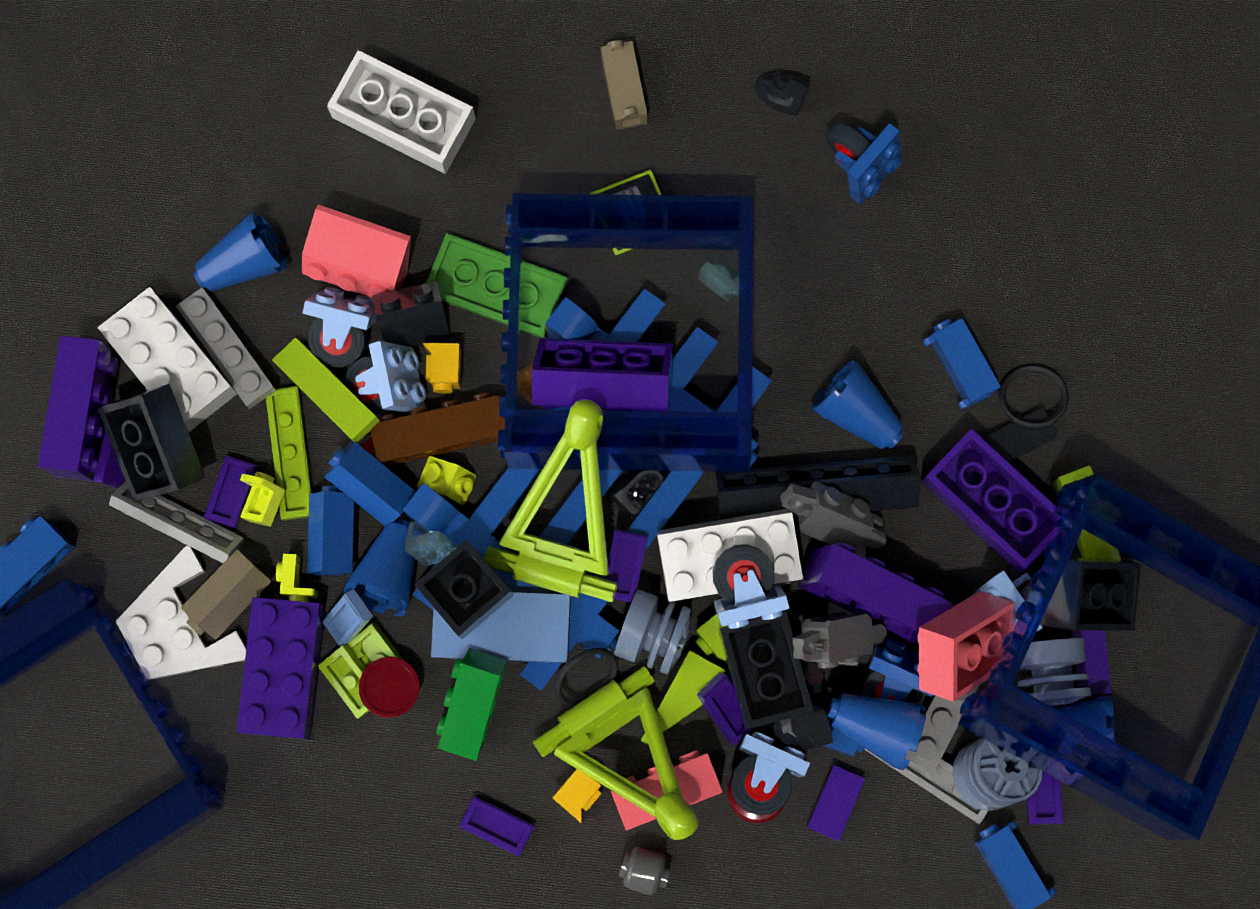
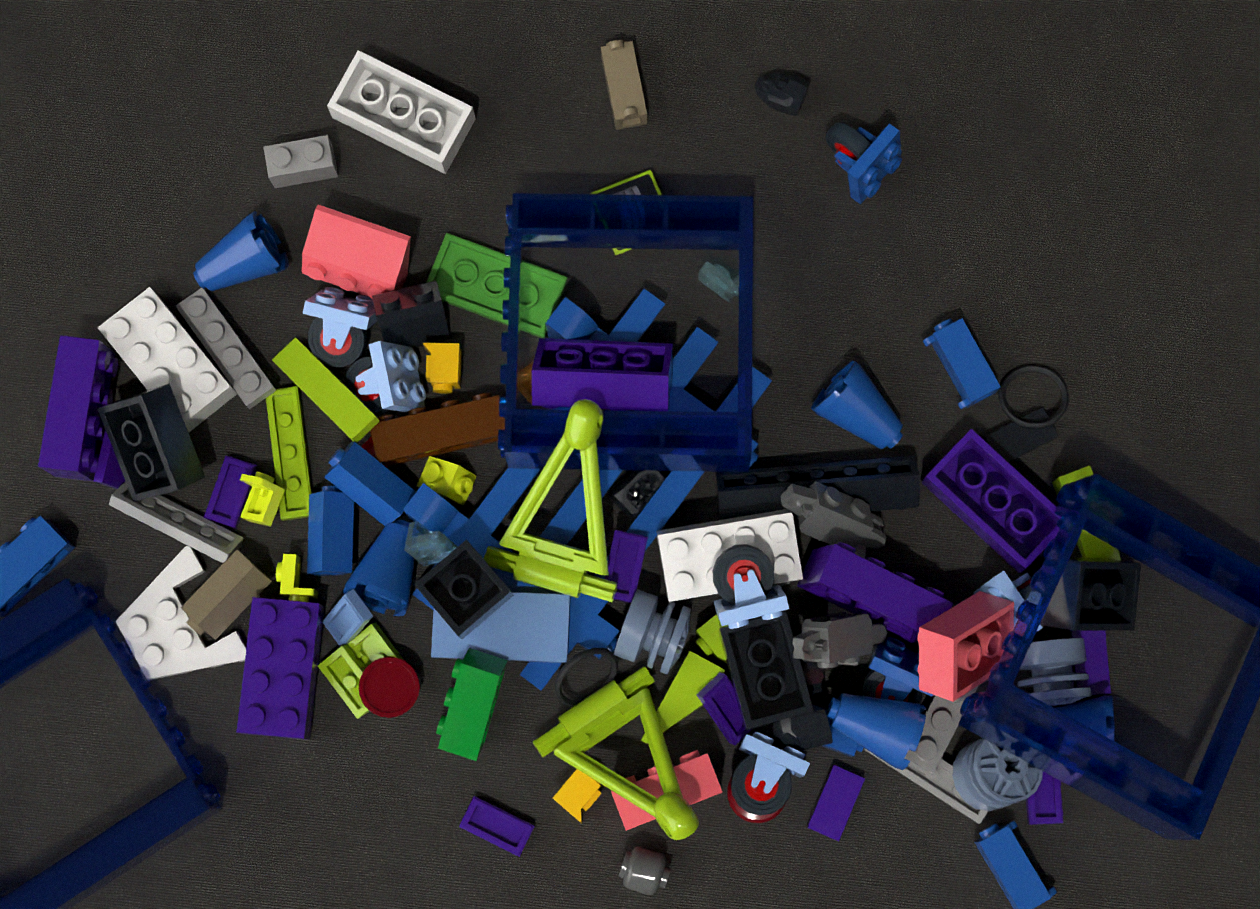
(300, 161): none -> light grey brick

